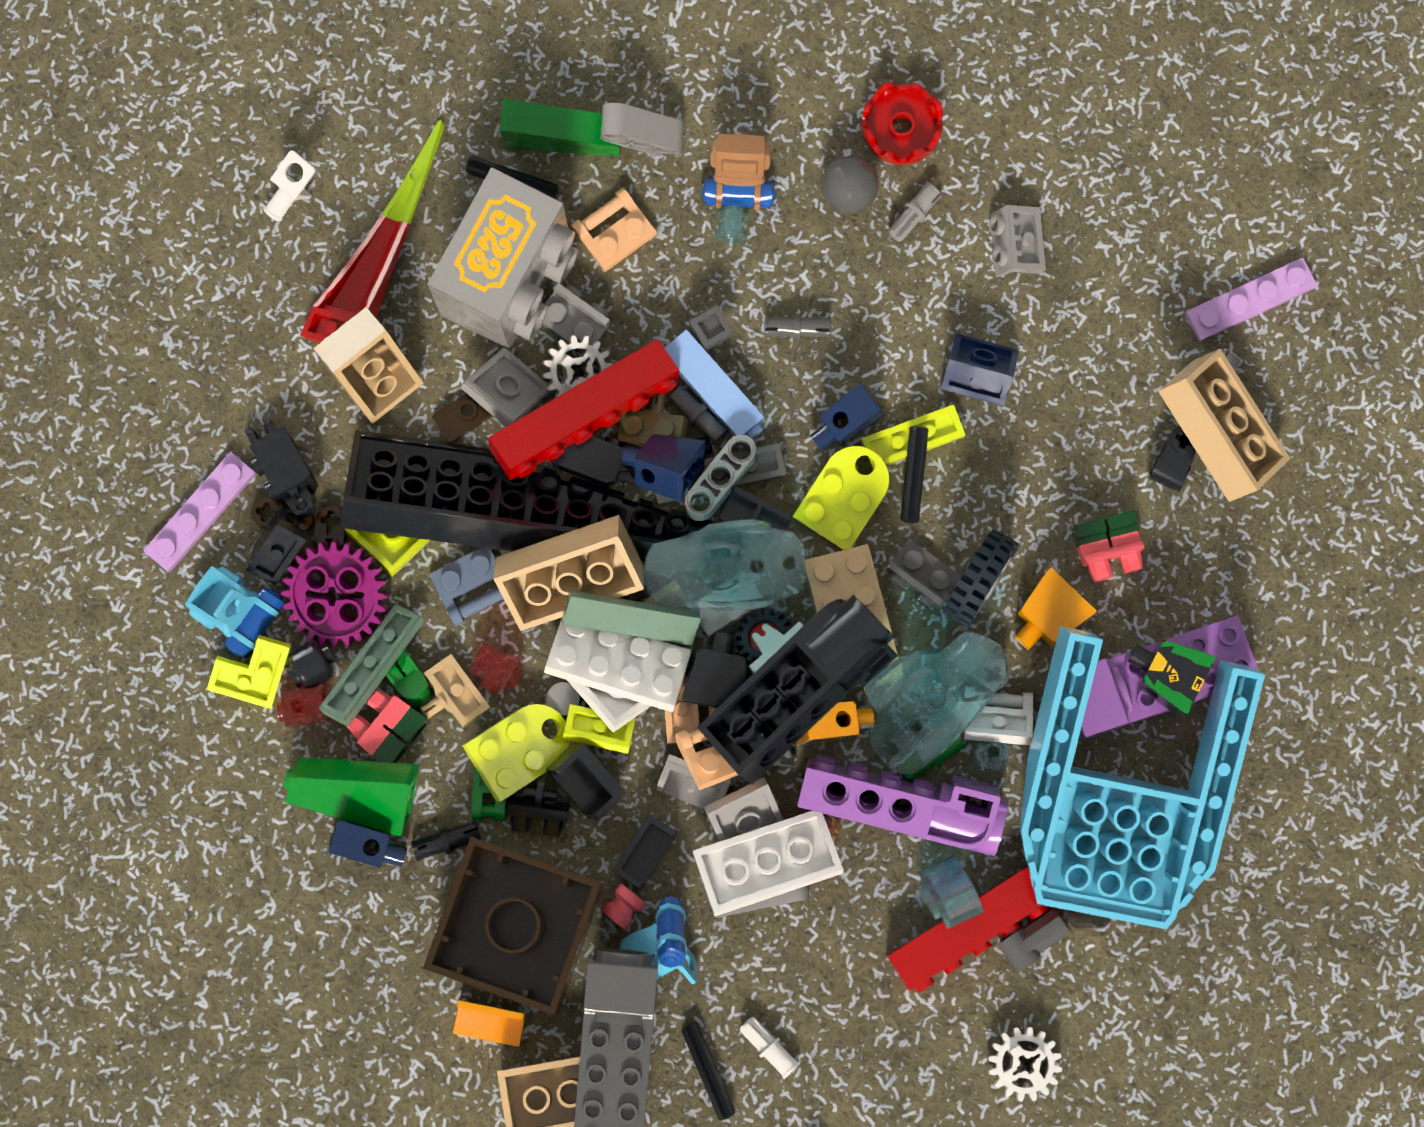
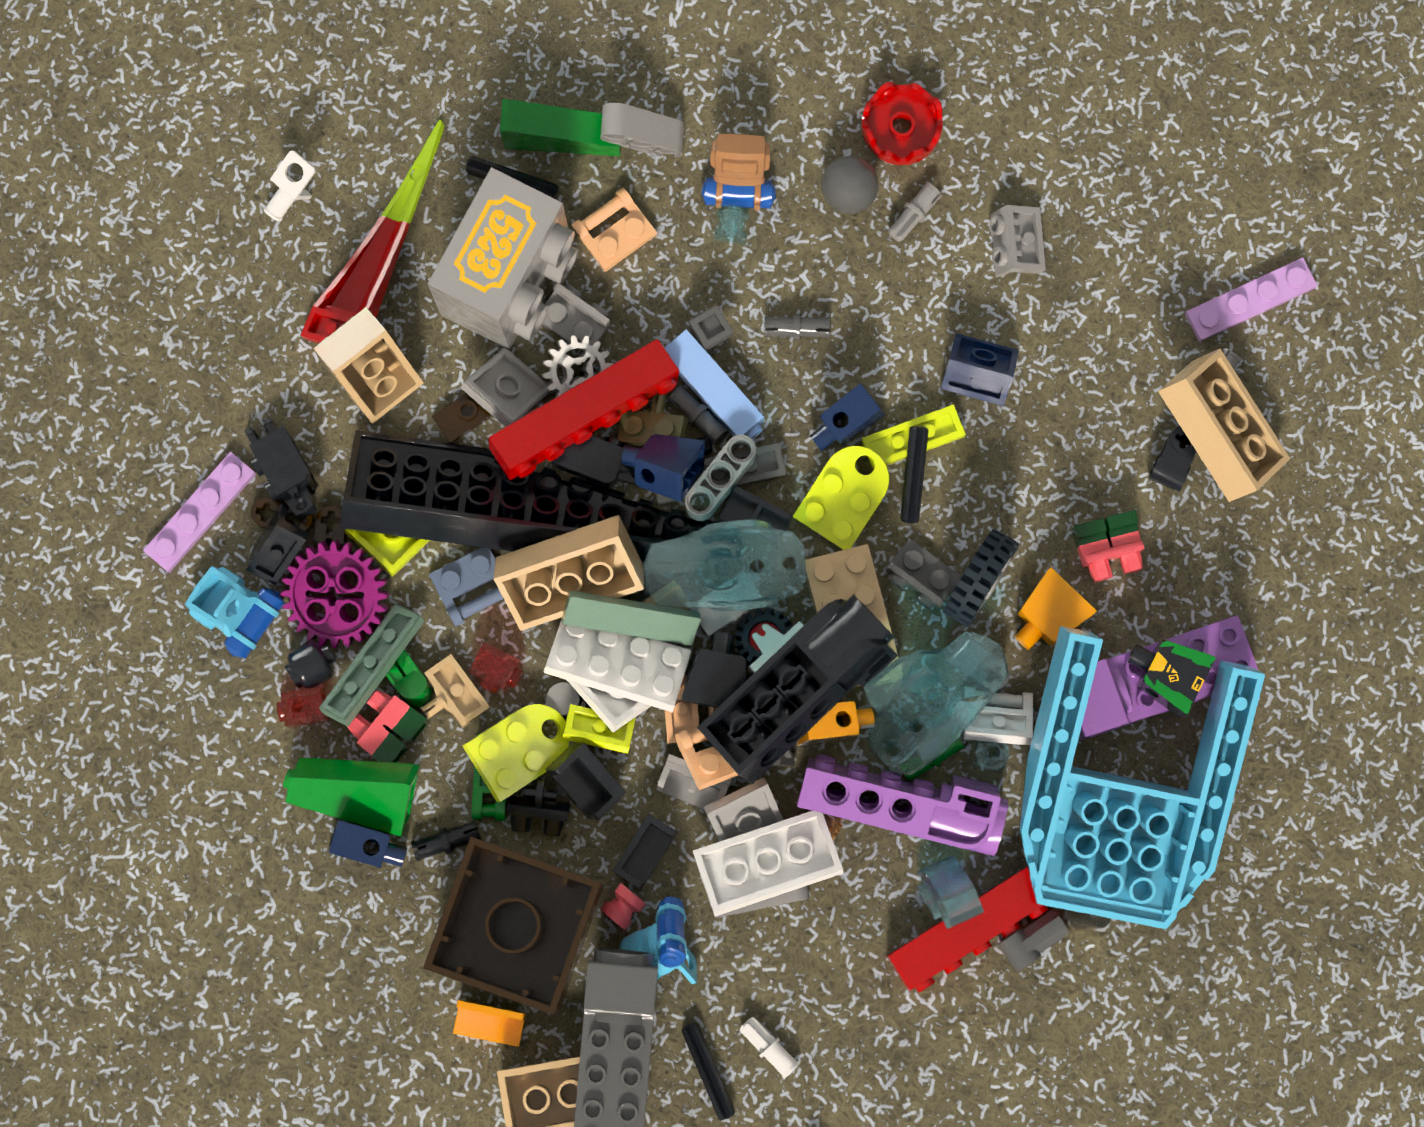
(252, 682): neon yellow plate -> none
(1034, 1076): white gear -> none

